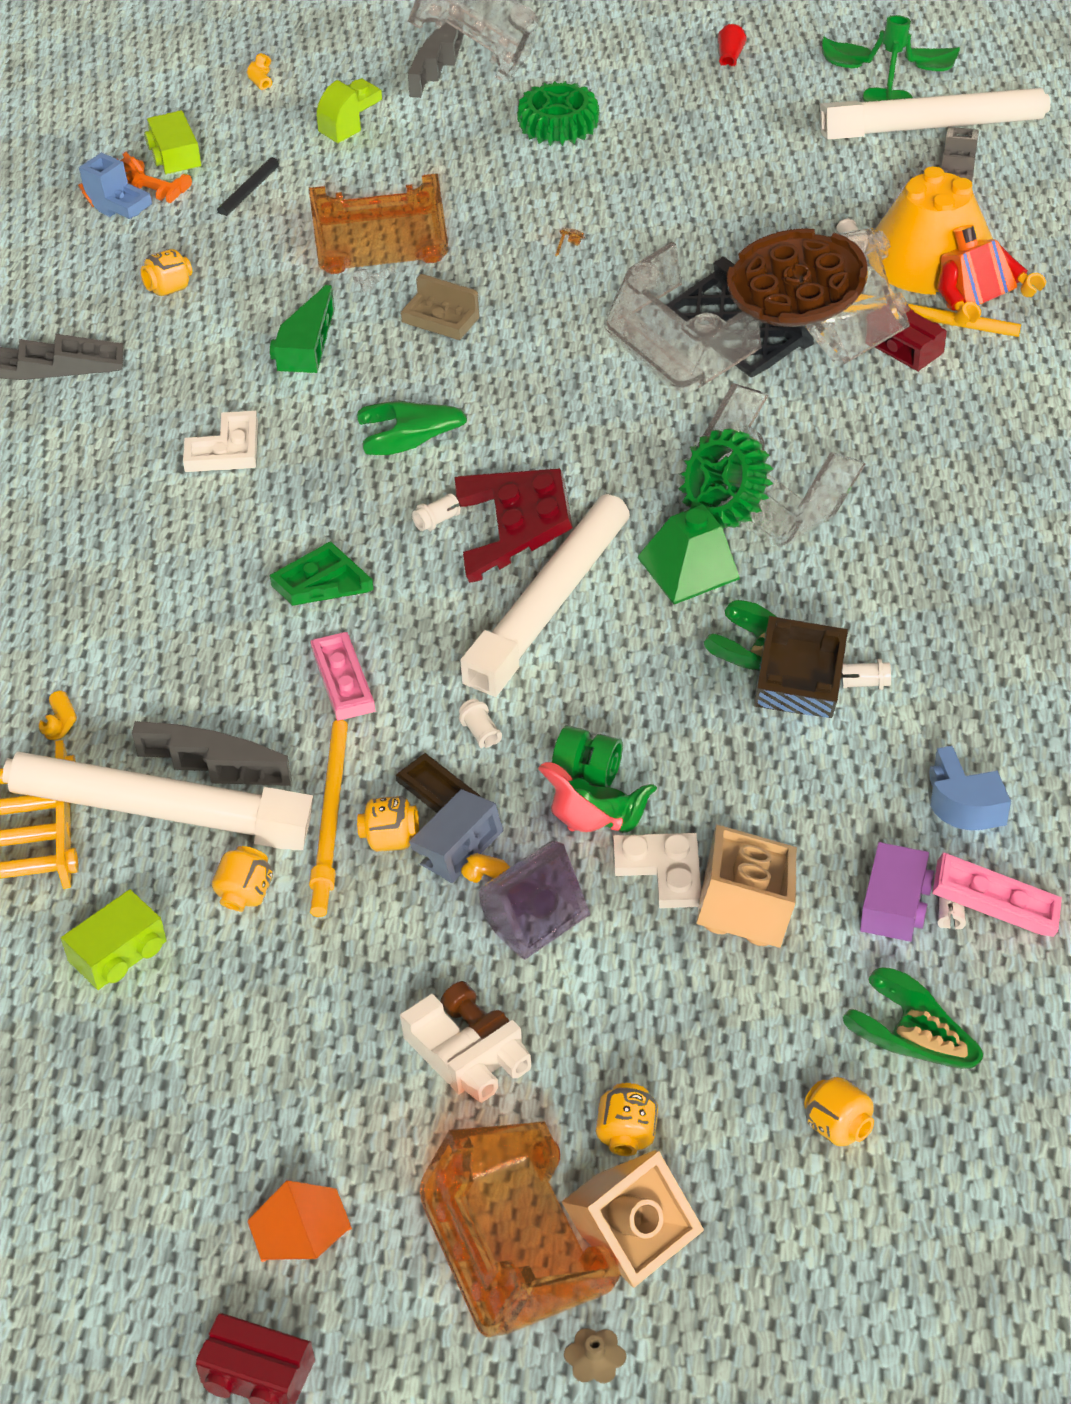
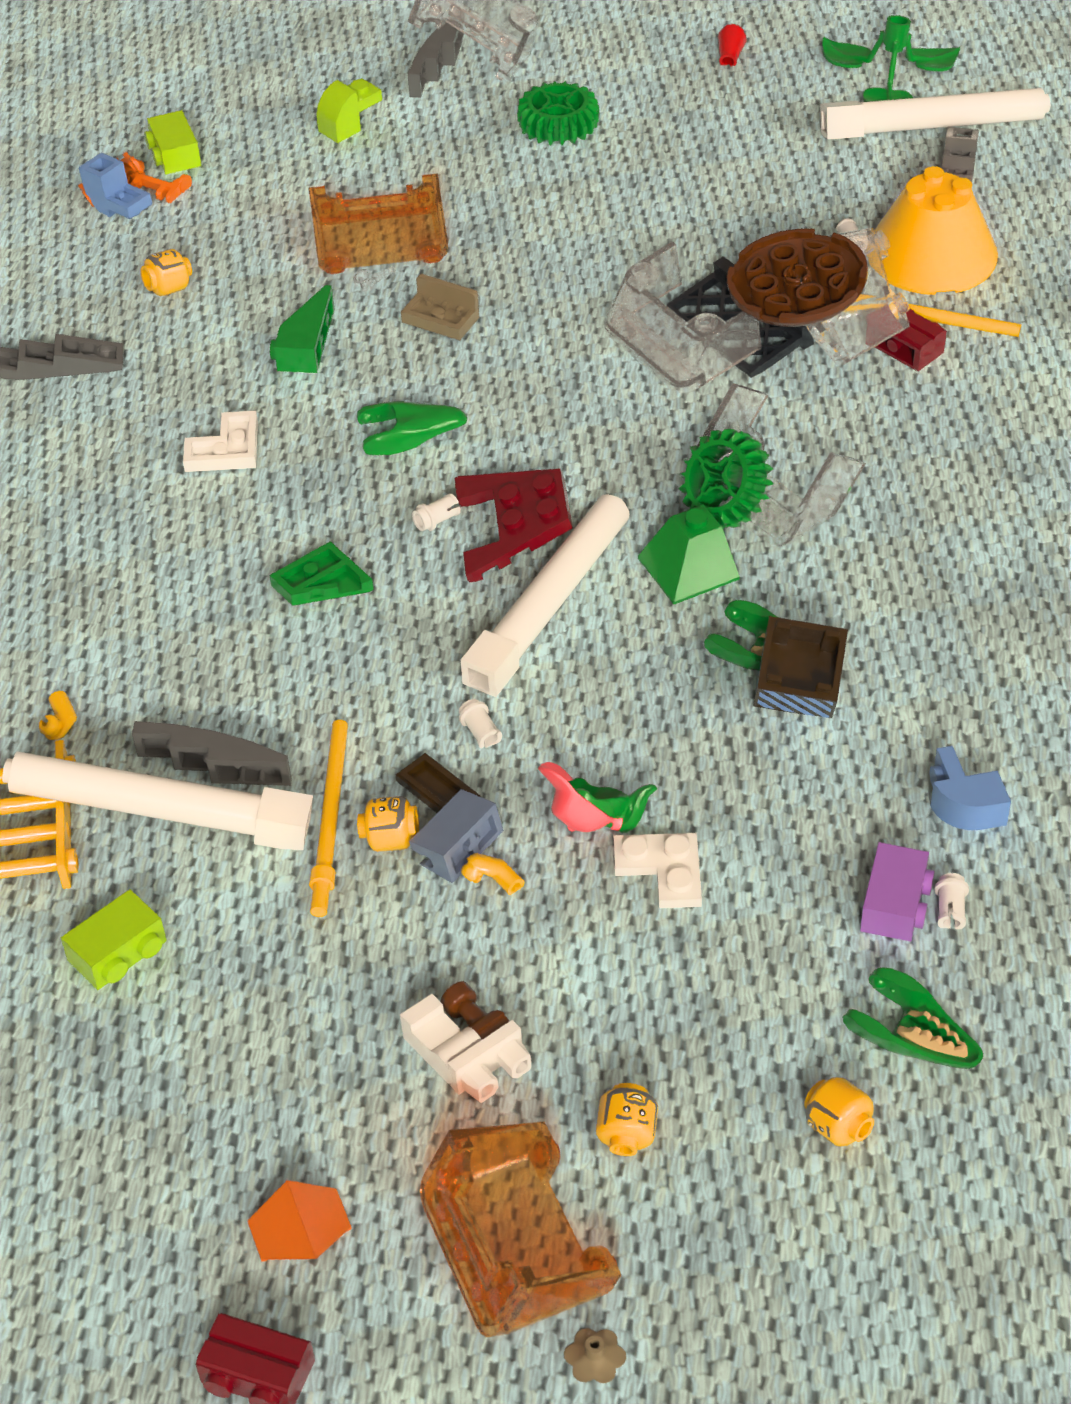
(242, 878): yellow head -> none
(248, 186): black bar -> none
(258, 71): yellow arm -> none
(342, 676): bright pink tile -> none
(534, 900): clear purple brick -> none
(574, 237): clear orange piece -> none
(574, 752): green wheel -> none
(635, 1215): tan slope -> none
(748, 887): tan slope -> none
(869, 674): white pin -> none
(980, 273): torso -> none
(997, 895): bright pink tile -> none

